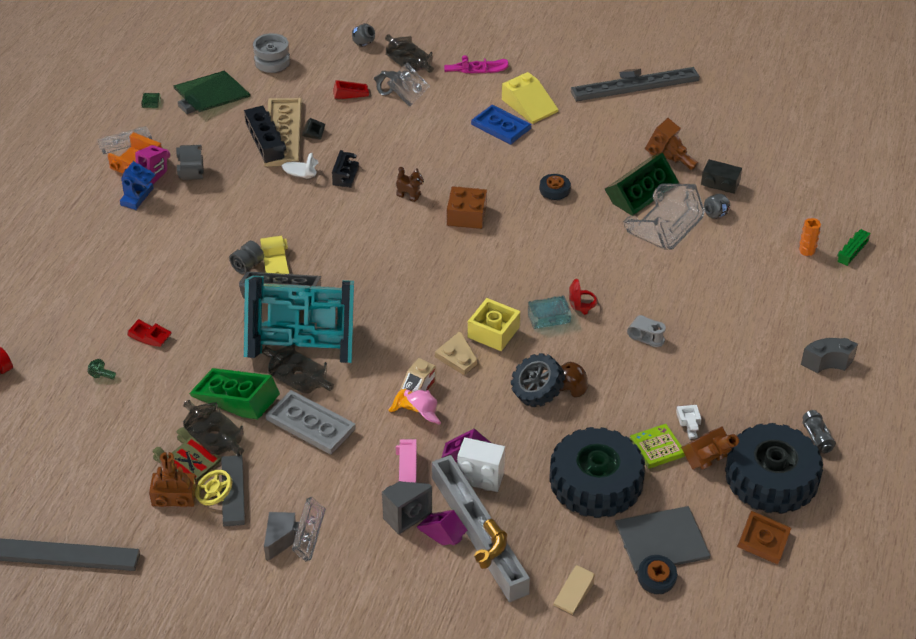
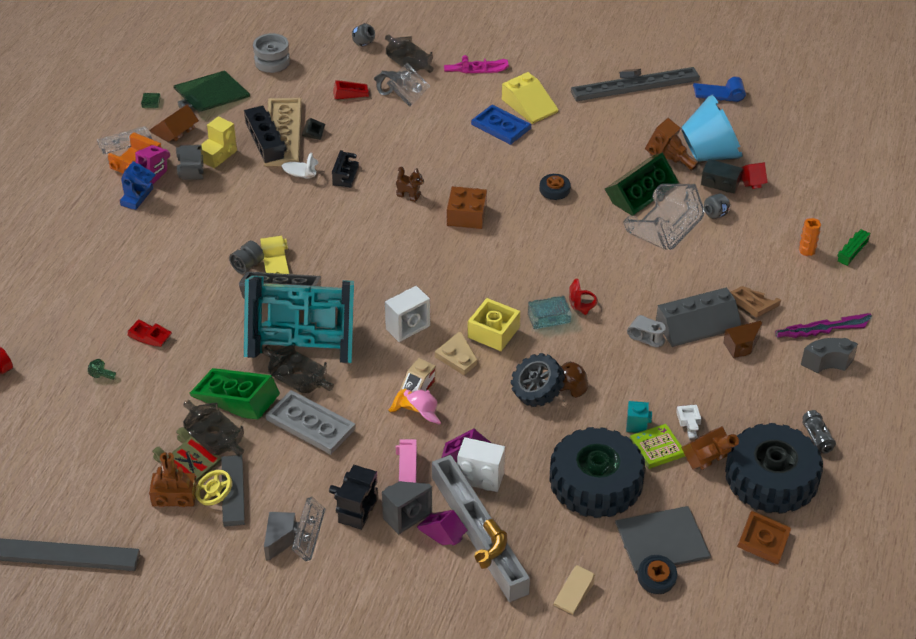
(175, 124): none -> dark orange slope
(220, 142): none -> light yellow brick
(356, 496): none -> black brick
(407, 313): none -> white brick
(638, 416): none -> teal brick
(698, 316): none -> dark grey slope
(710, 133): none -> medium azure cone
(732, 91): none -> blue door
(742, 339): none -> reddish brown slope
(754, 175): none -> red slope
(754, 301): none -> medium nougat wing
(824, 326): none -> magenta sword

